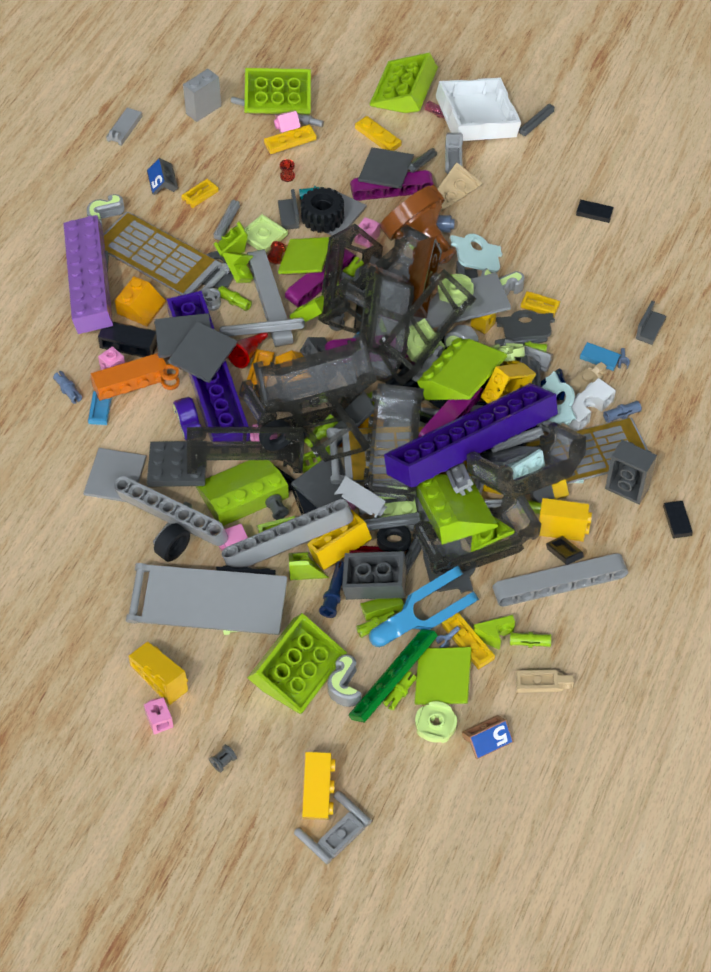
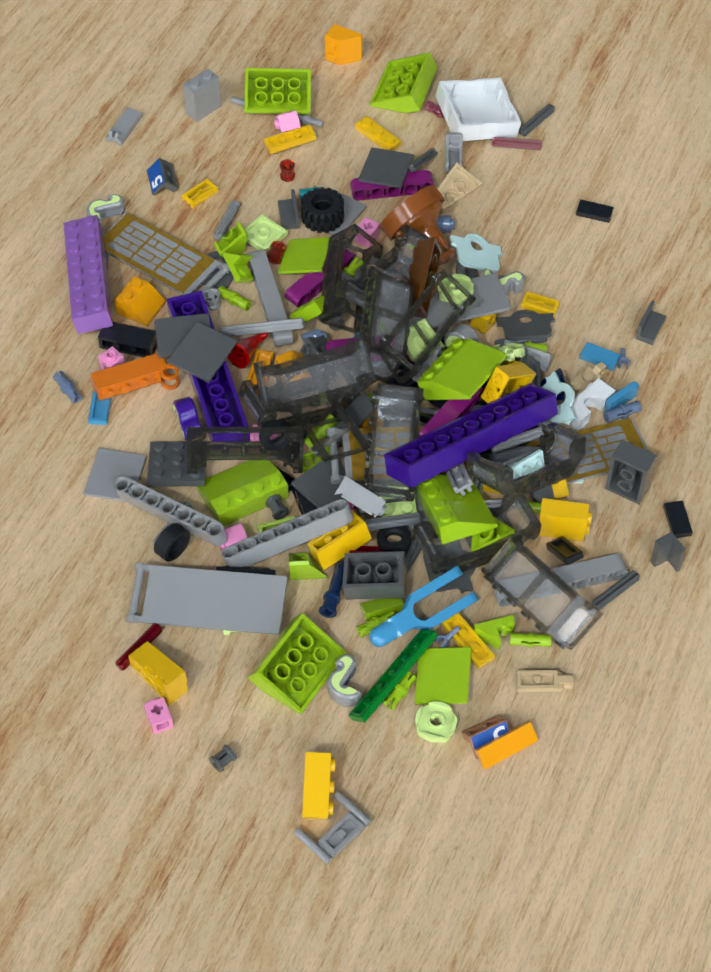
(149, 635): none -> dark red axle
(314, 333): none -> sand blue arm
(343, 45): none -> light orange slope
(506, 745): none -> light orange tile
(517, 143): none -> axle
(540, 593): none -> windscreen
(615, 590): none -> dark grey axle
(622, 396): none -> dark azure tile
(668, 549): none -> dark grey panel

